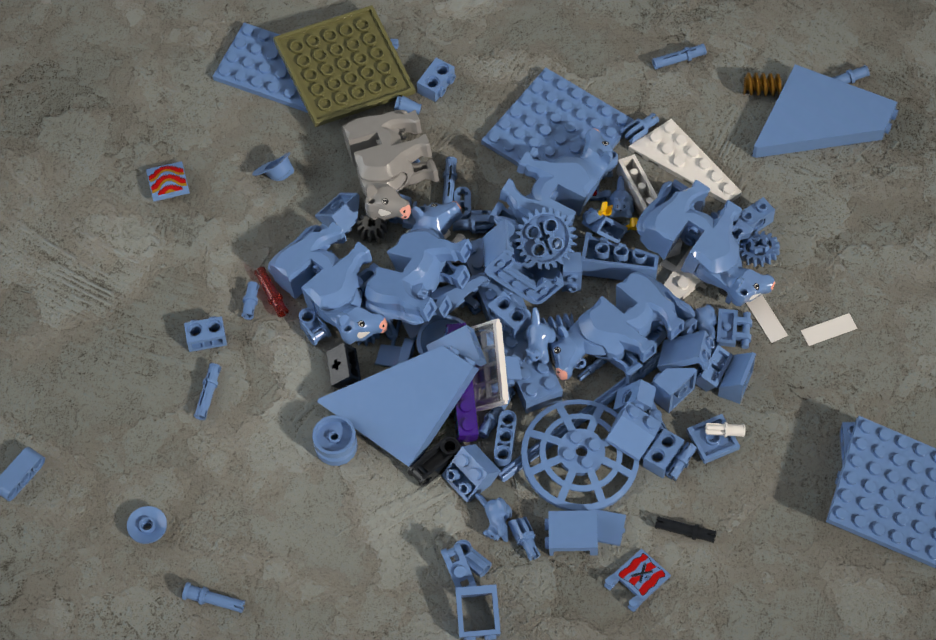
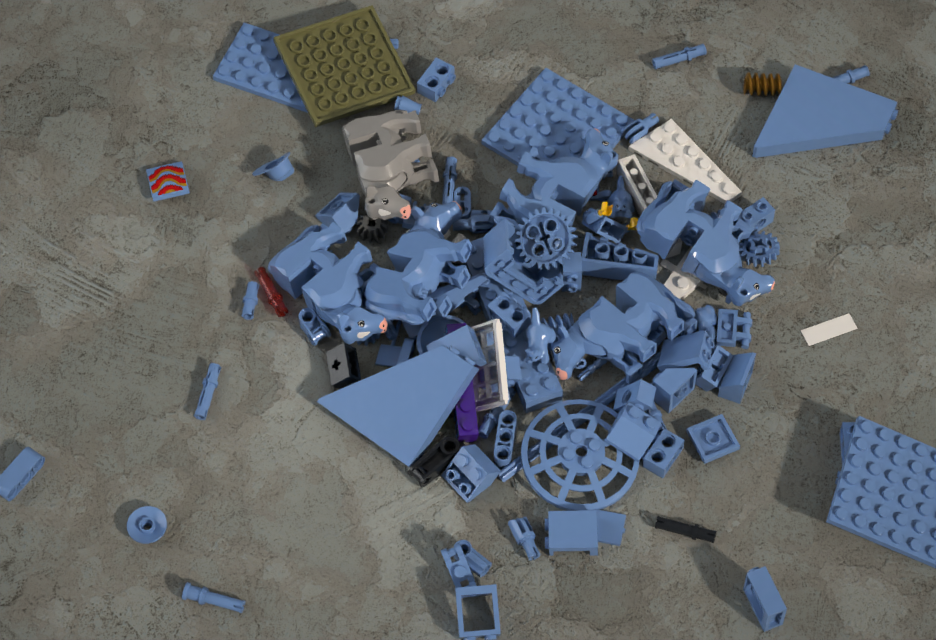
(205, 338): medium blue brick -> none
(335, 440): medium blue wheel -> none
(497, 512): medium blue animal -> none
(641, 576): flag -> none
(681, 461): medium blue pin -> none
(725, 429): white axle -> none
(764, 598): none -> medium blue window
(767, 319): white sticker -> none

